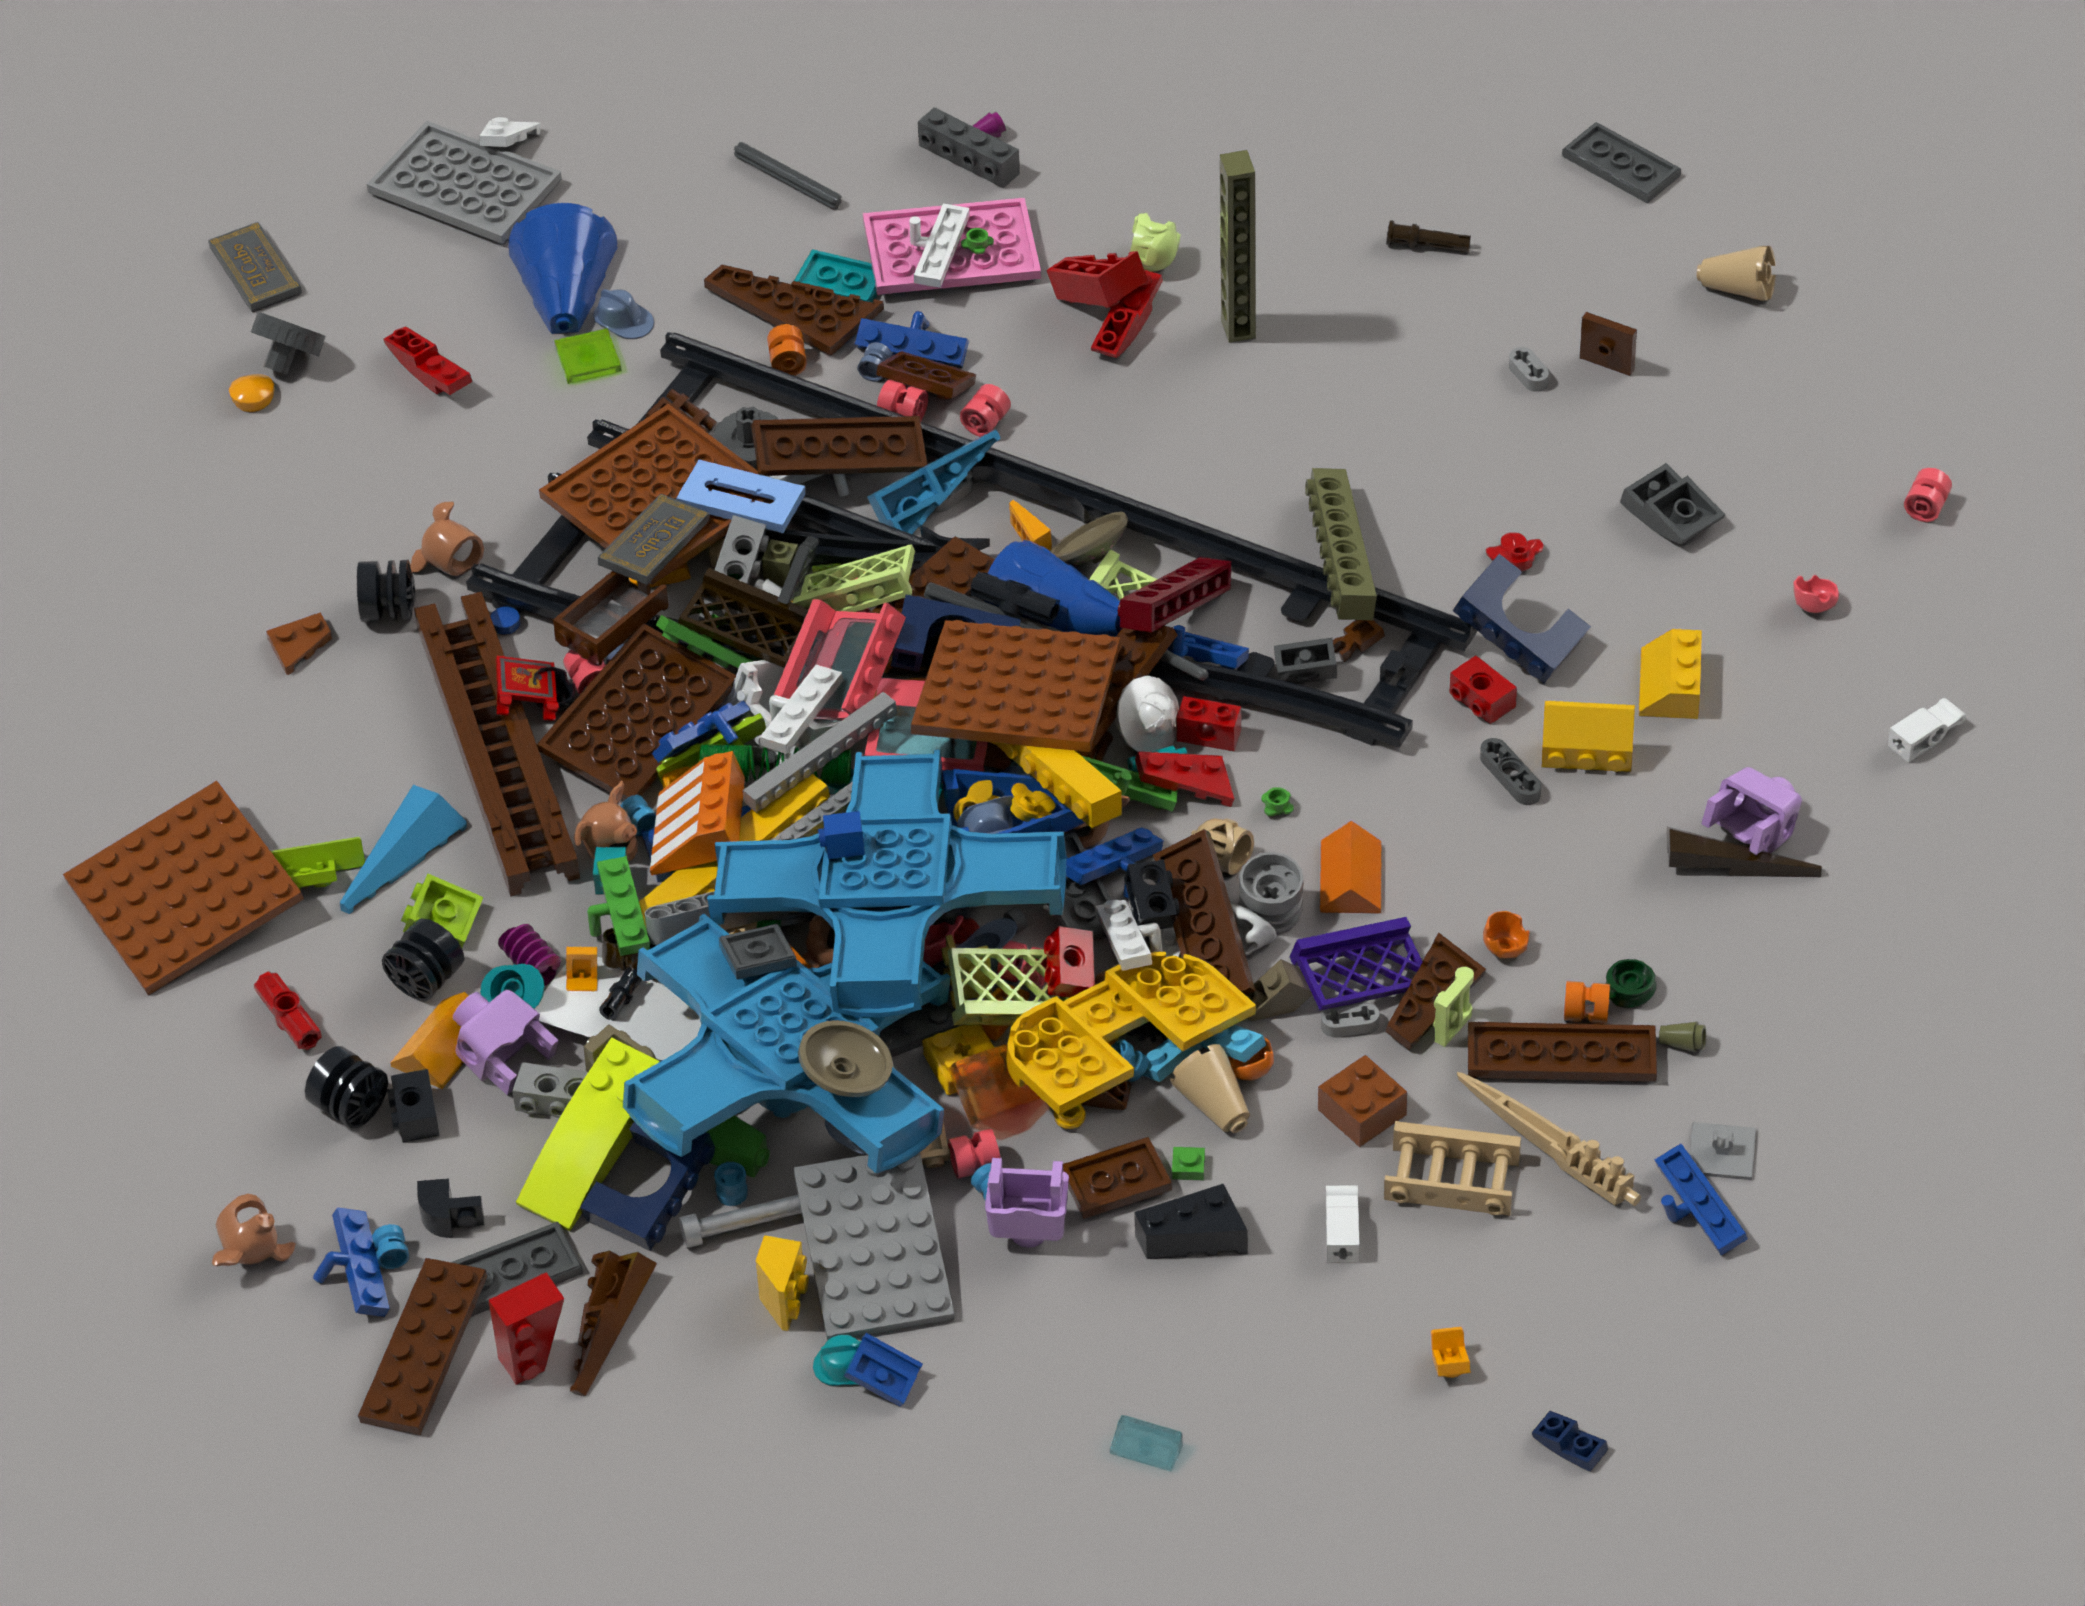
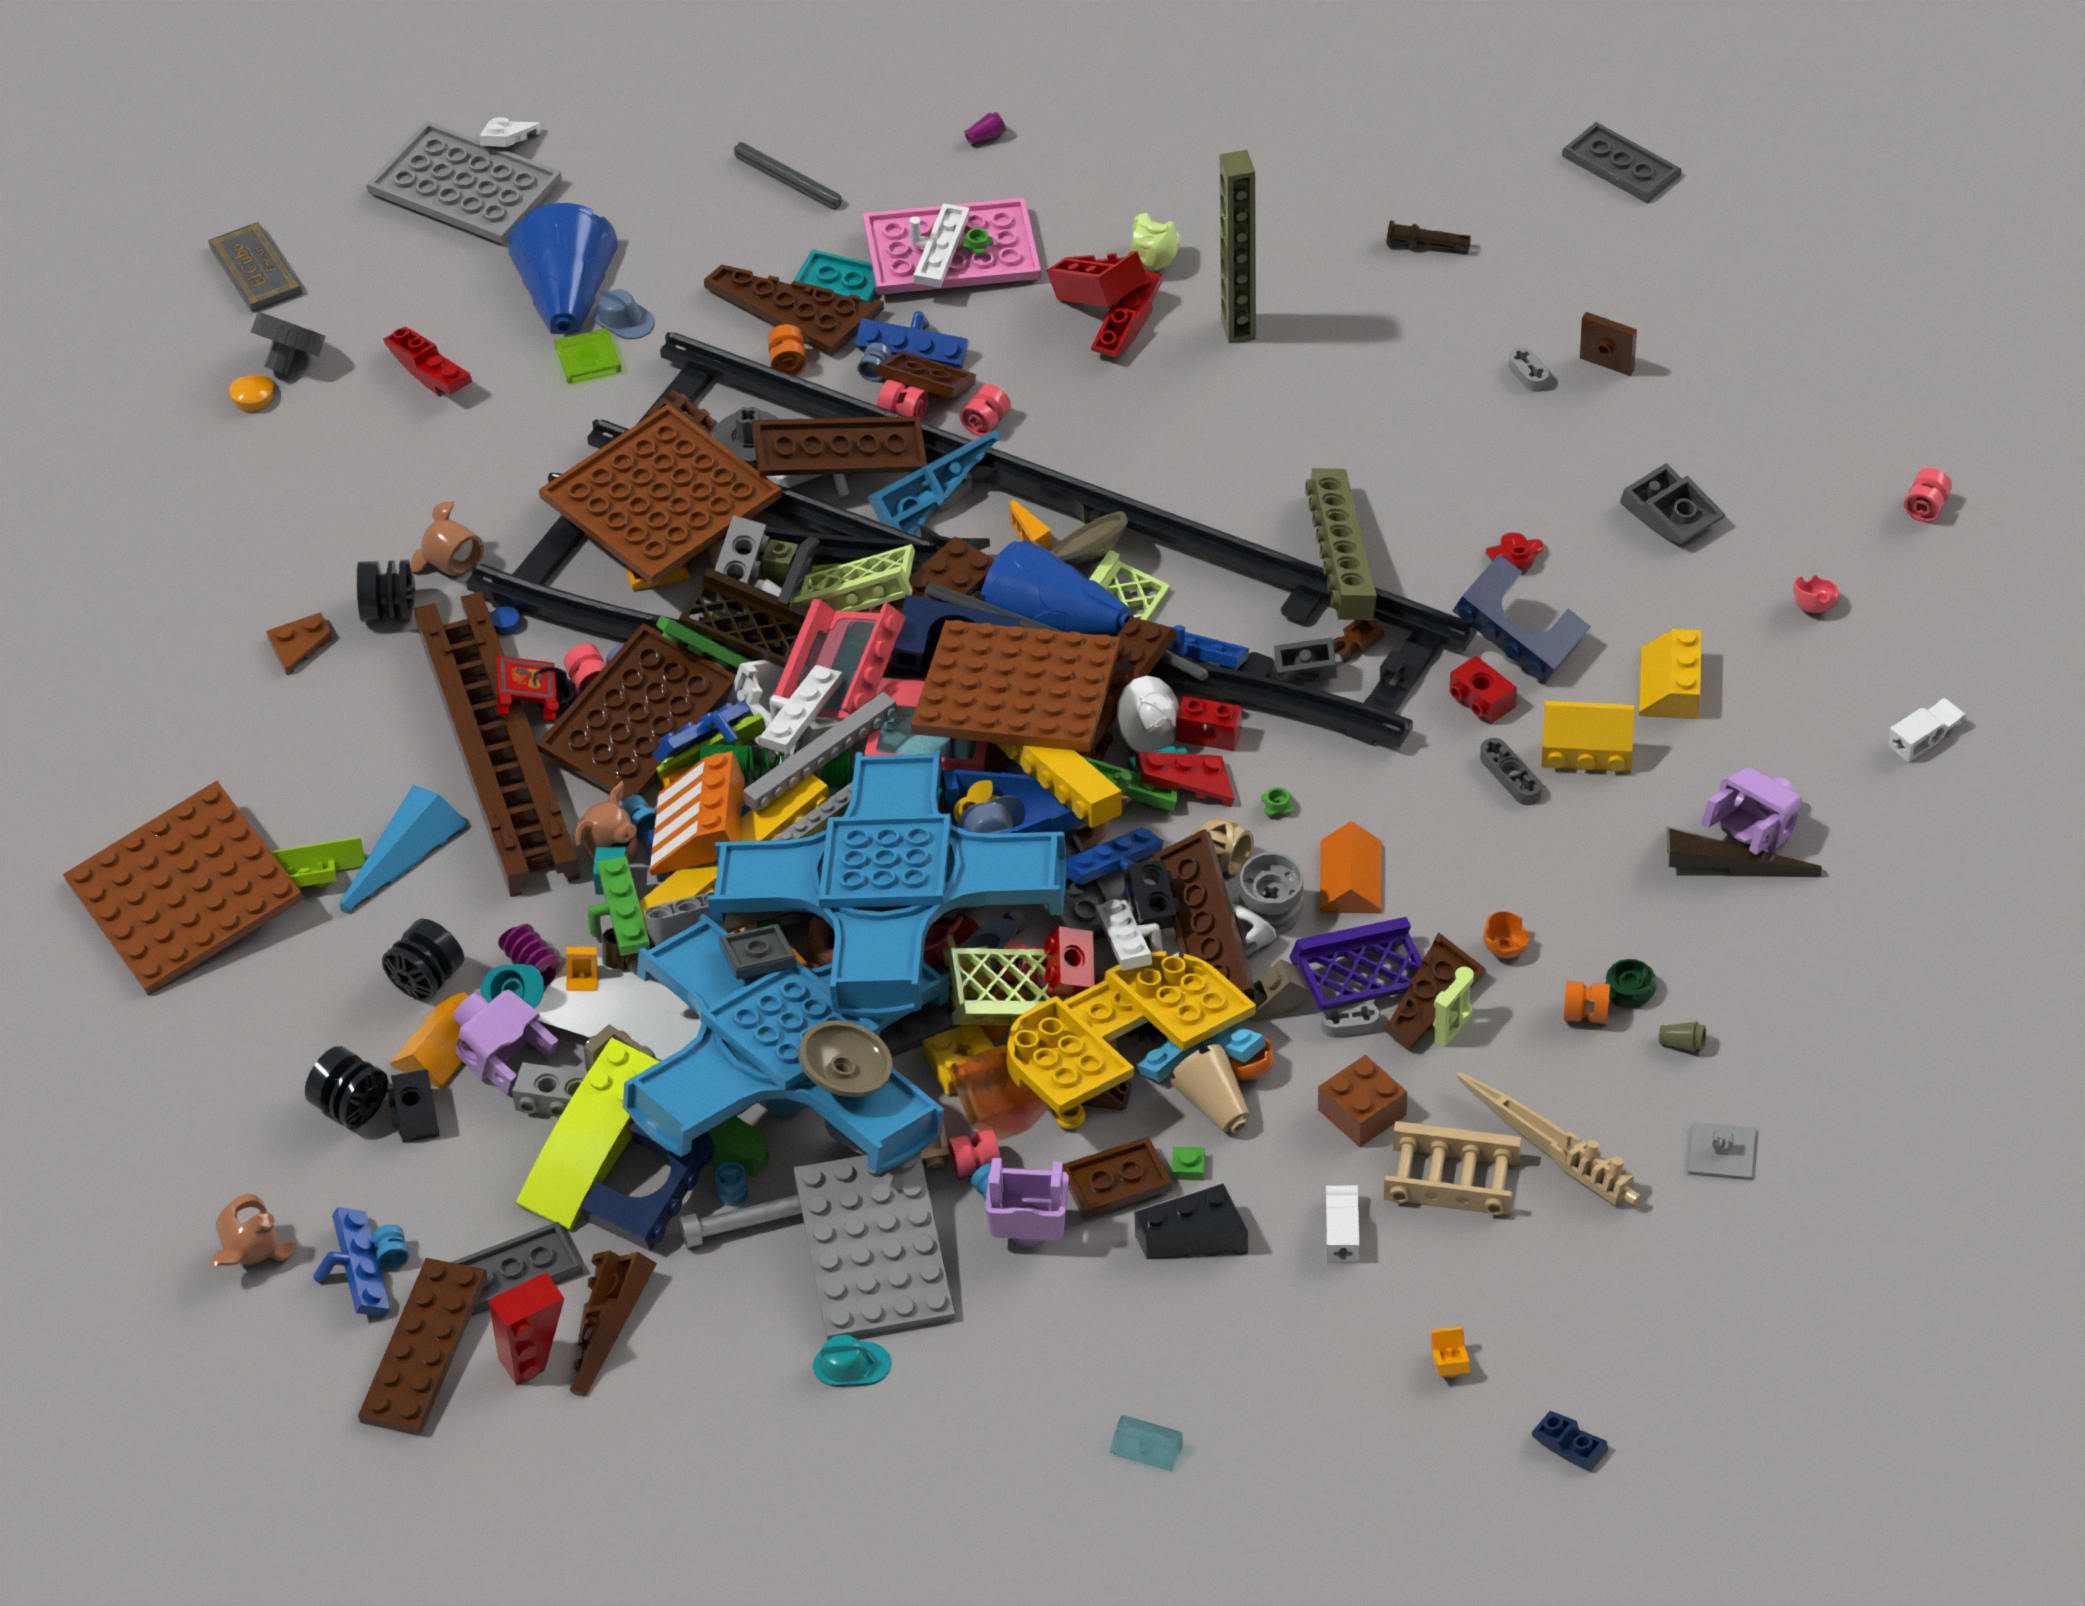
(287, 1010): red piece -> none
(442, 1212): black brick -> none
(445, 905): lime plate -> none
(607, 616): reddish brown door -> none
(620, 994): black pin -> none
(653, 539): dark grey tile -> none
(775, 515): light blue piece -> none
(781, 1278): yellow slope -> none
(842, 835): blue brick -> none
(883, 1369): blue plate -> none
(968, 147): dark grey brick -> none
(1015, 597): black piece -> none
(1030, 804): yellow plate -> none
(1135, 1058): dark azure wheel -> none
(1175, 594): dark red brick -> none
(1562, 1051): reddish brown plate -> none
(1698, 1199): blue plate -> none
(1740, 272): tan cone -> none

